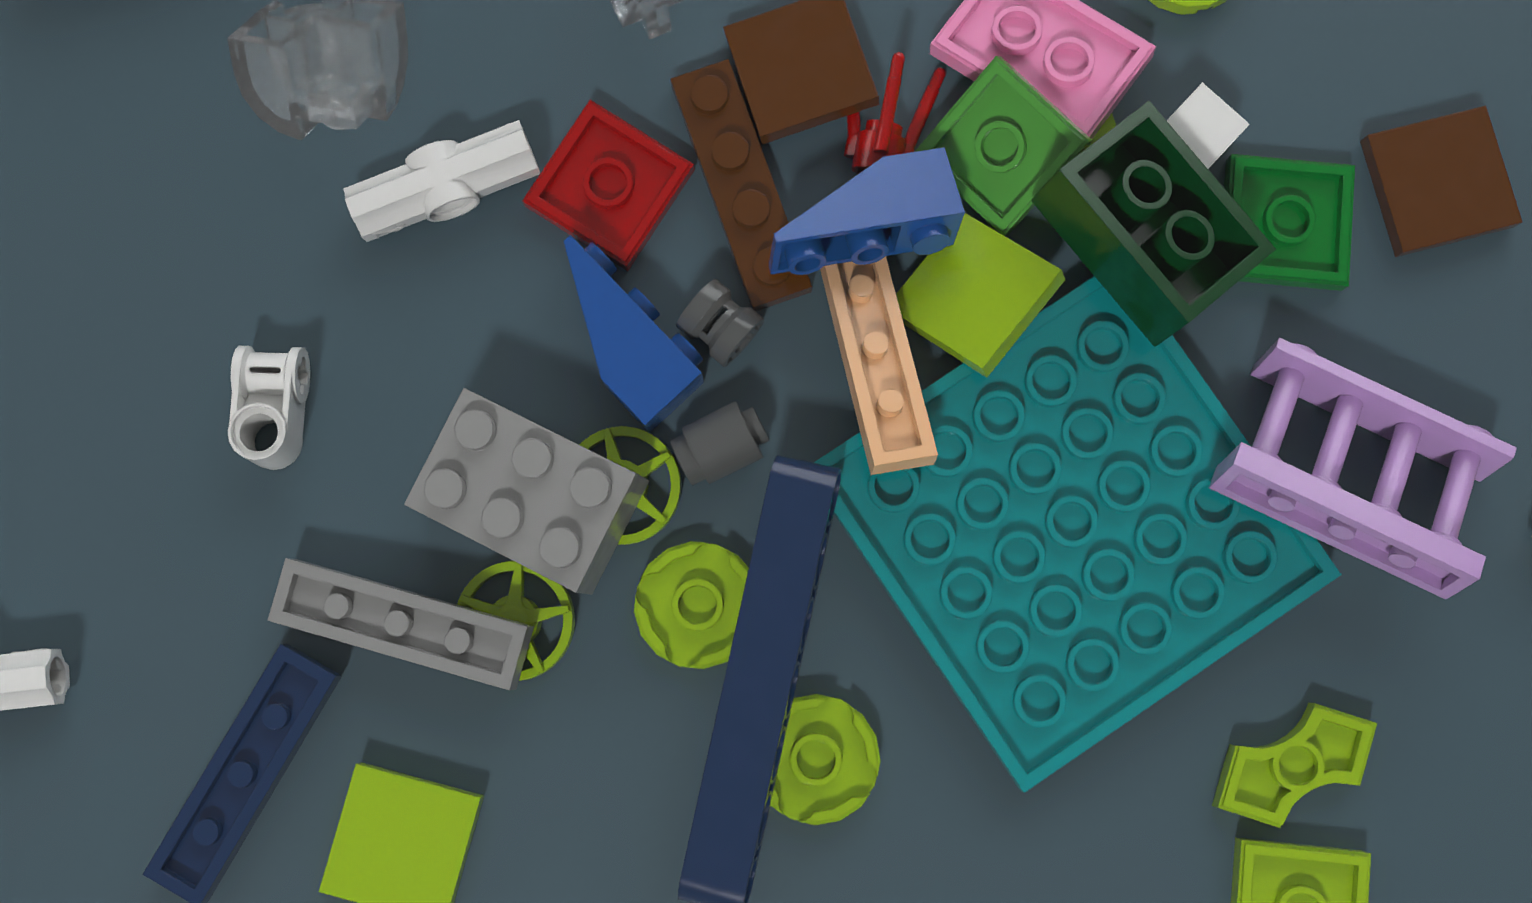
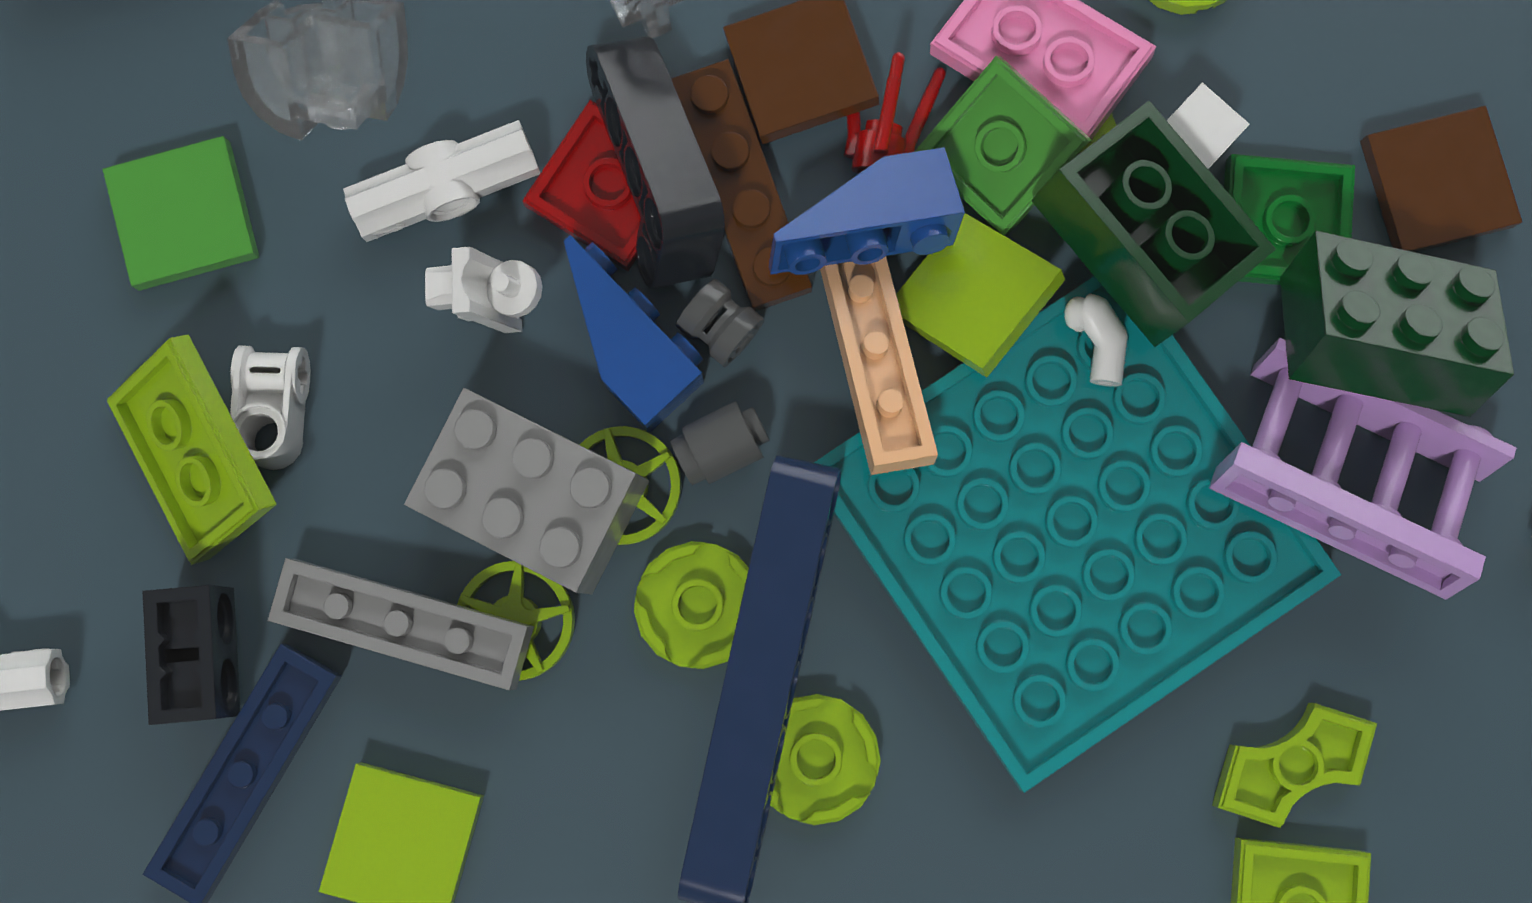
(180, 213): none -> bright green tile
(190, 450): none -> lime tile
(191, 654): none -> black brick
(484, 289): none -> white hips
(660, 160): none -> black beam
(1106, 332): none -> white arm
(1394, 324): none -> dark green brick

